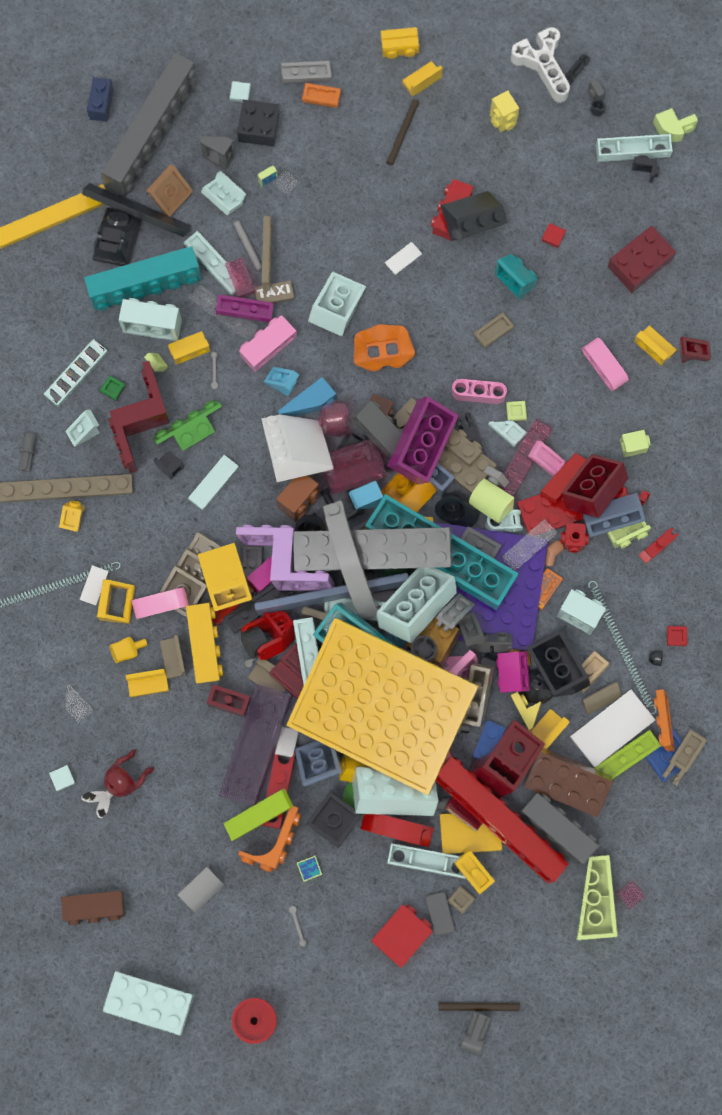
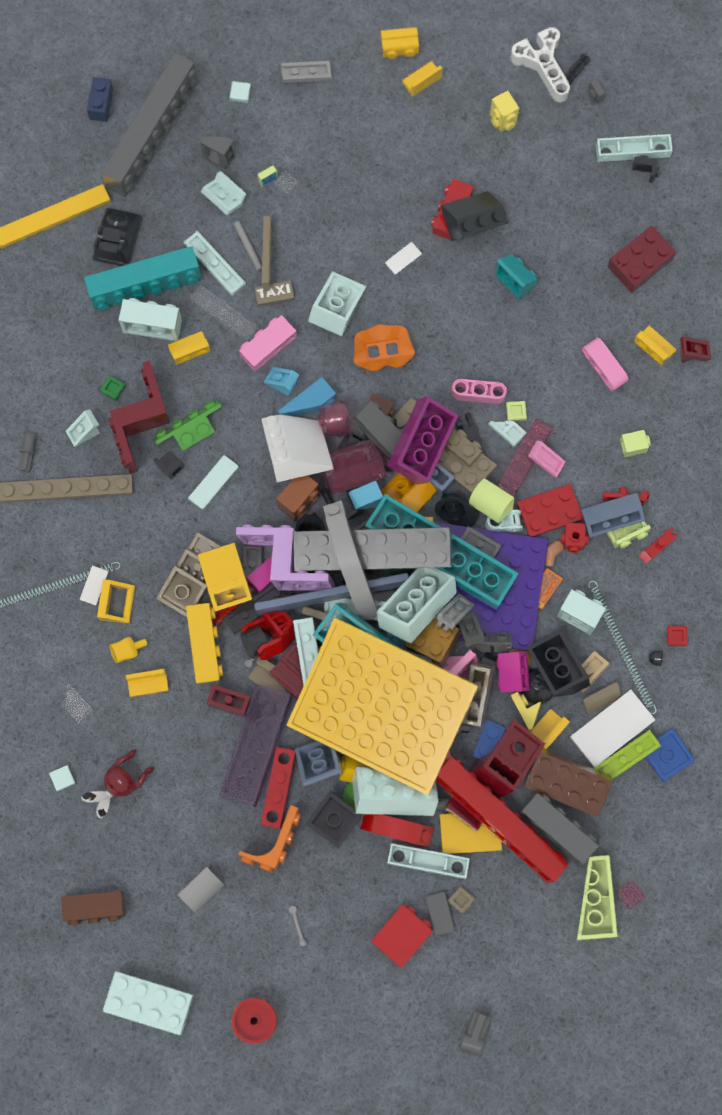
(71, 515): yellow bracket -> none
(75, 373): tile -> none
(136, 209): black tile -> none
(156, 362): yellowish green tile -> none
(160, 602): bright pink beam -> none
(169, 190): medium nougat tile -> none
(173, 657): dark tan panel -> none
(214, 385): light grey hinge -> none
(240, 278): clear pink plate -> none
(244, 308): magenta plate -> none
(258, 123): black brick -> none
(258, 814): lime tile -> none
(287, 742): white sticker -> none
(309, 868): tile -> none
(321, 95): orange plate -> none
(403, 130): dark brown bar -> none
(424, 648): black wheel -> none
(474, 871): yellow panel -> none
(478, 1006): dark brown bar -> none
(493, 330): dark tan tile -> none
(496, 477): light grey plate -> none
(529, 545): clear tile -> none
(553, 235): red tile -> none
(562, 478): red tile -> none
(595, 486): dark red brick -> none
(599, 104): black hinge -> none
(664, 720): orange plate -> none
(667, 123): yellowish green brick -> none
(685, 755): dark tan hinge -> none

